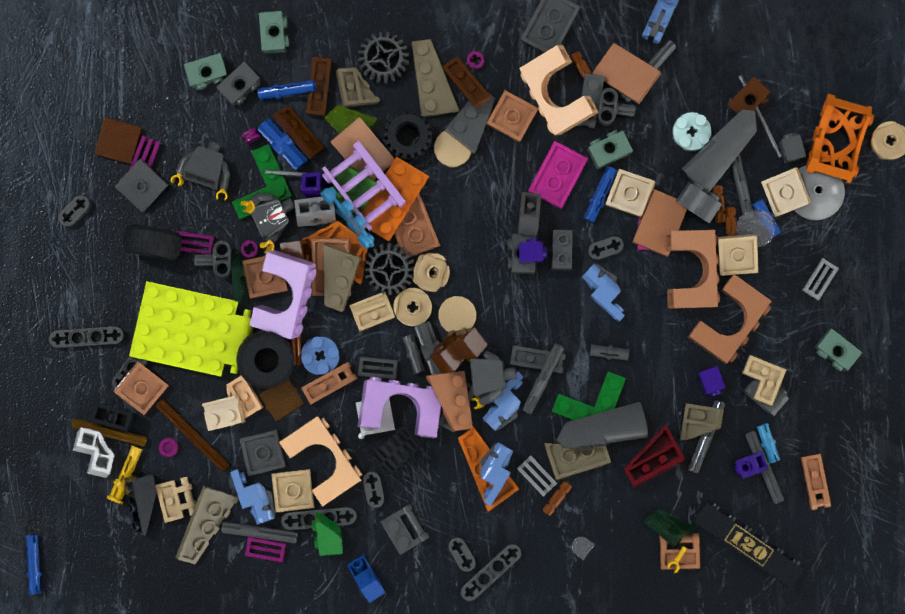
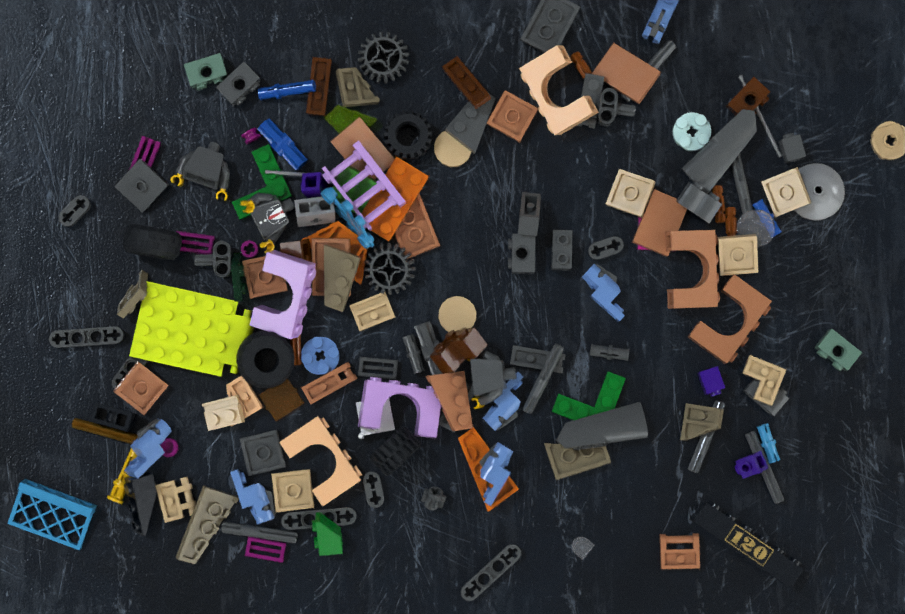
(33, 564): blue pin -> none
(56, 498): none -> dark azure fence
(92, 443): white brick -> none
(118, 141): reddish brown tile -> none
(133, 295): none -> dark tan wing
(147, 447): none -> medium blue plate
(192, 435): reddish brown axle -> none
(269, 21): sand green brick -> none
(298, 132): reddish brown plate -> none
(366, 578): blue slope -> none
(399, 533): dark grey plate -> none
(406, 298): tan plate -> none
(422, 268): tan plate -> none
(432, 84): dark tan wing -> none
(433, 498): none -> dark grey gear
(457, 556): dark grey beam -> none
(478, 55): magenta bush -> none
(531, 251): dark purple brick -> none
(548, 487): light grey tile -> none
(557, 498): dark orange axle -> none
(558, 174): dark pink tile -> none
(596, 202): blue pin -> none
(601, 157): sand green brick -> none
(656, 458): dark red wedge -> none
(669, 526): clear green wing -> none
(677, 559): yellow hand -> none
(811, 292): light grey tile -> none
(815, 481): nougat plate -> none
(828, 114): orange fence -> none

